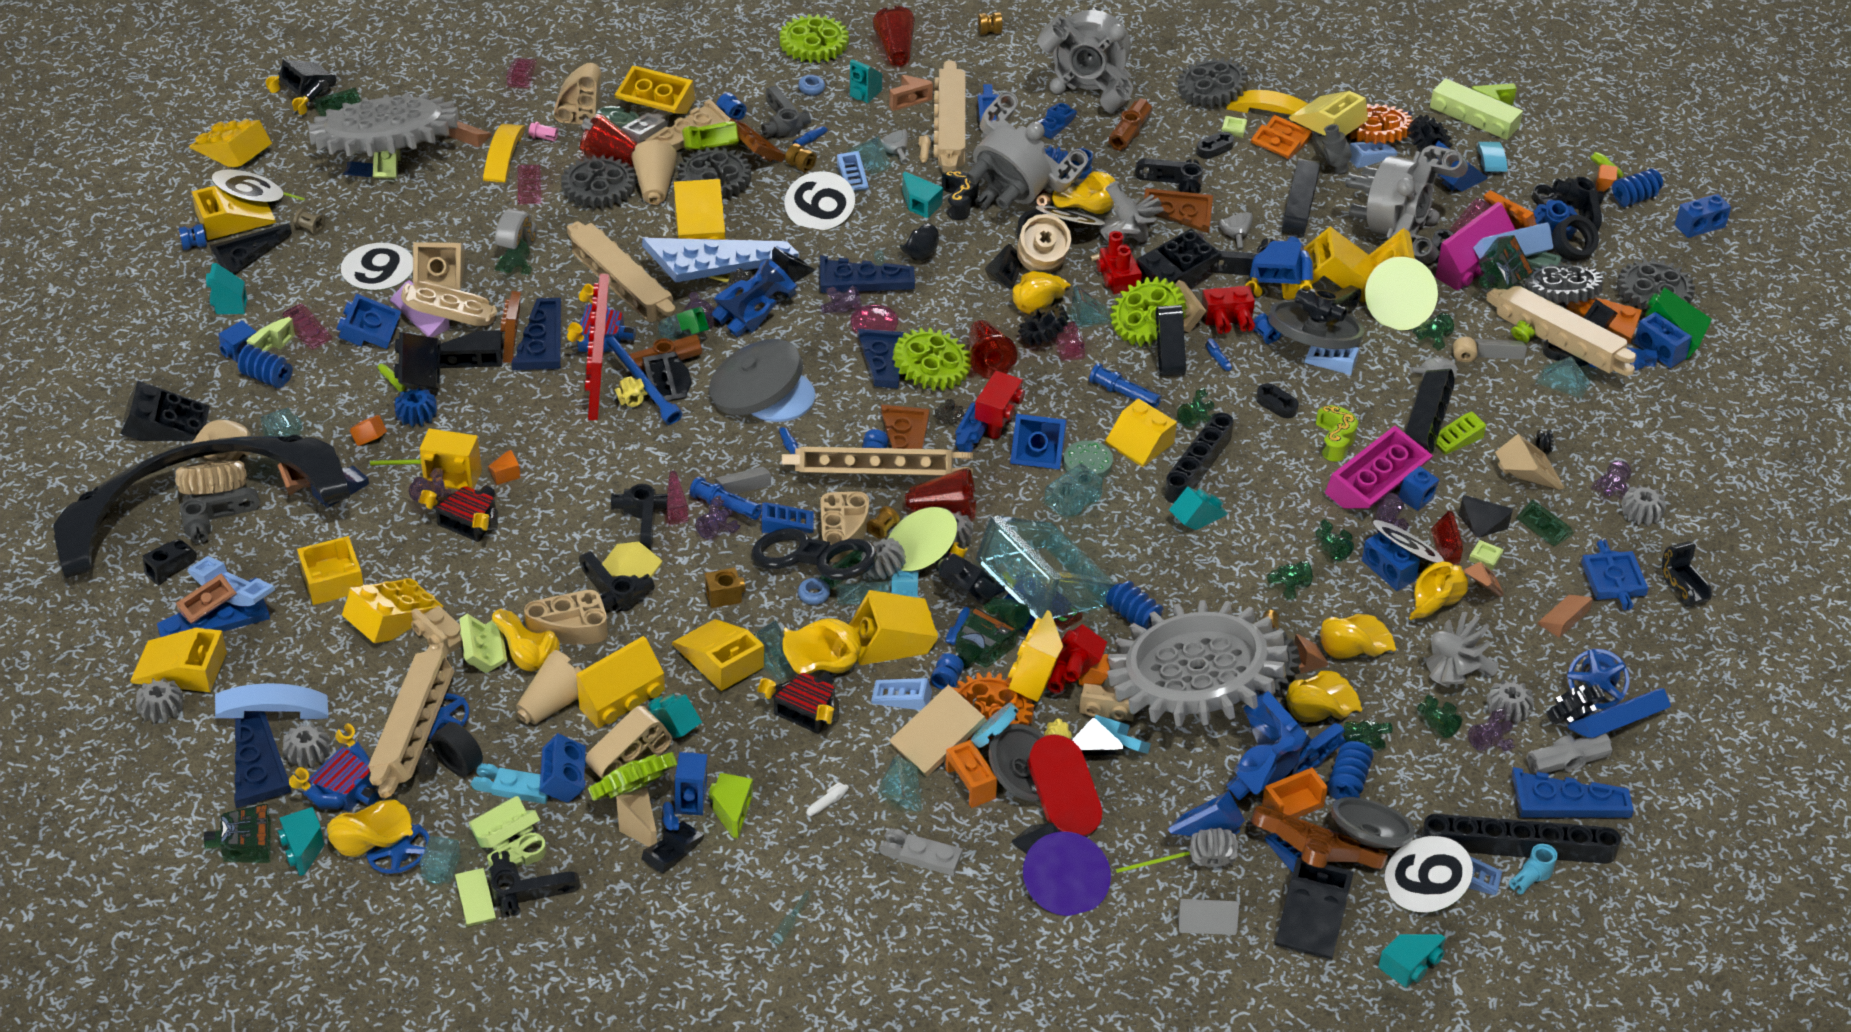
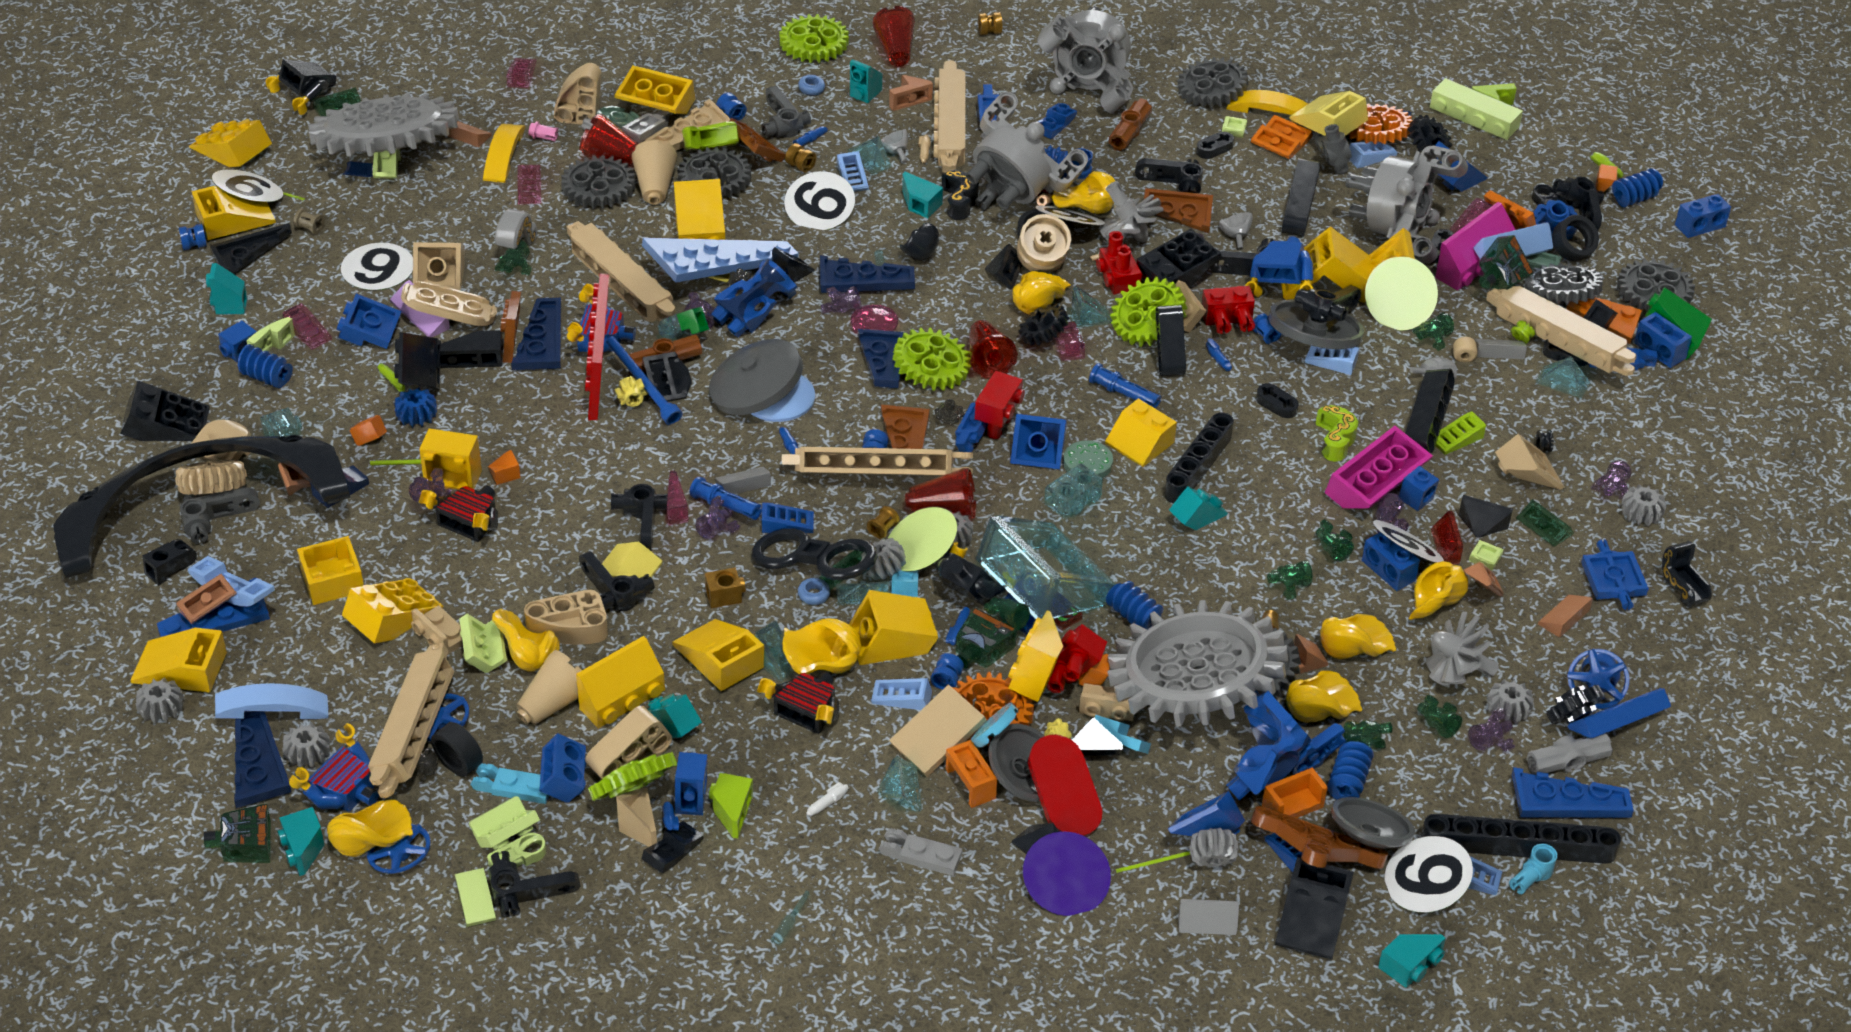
(440, 860): clear light blue brick -> none
(843, 517): tan beam -> none
(1195, 411): clear green piece -> none
(1492, 156): medium azure slope -> none

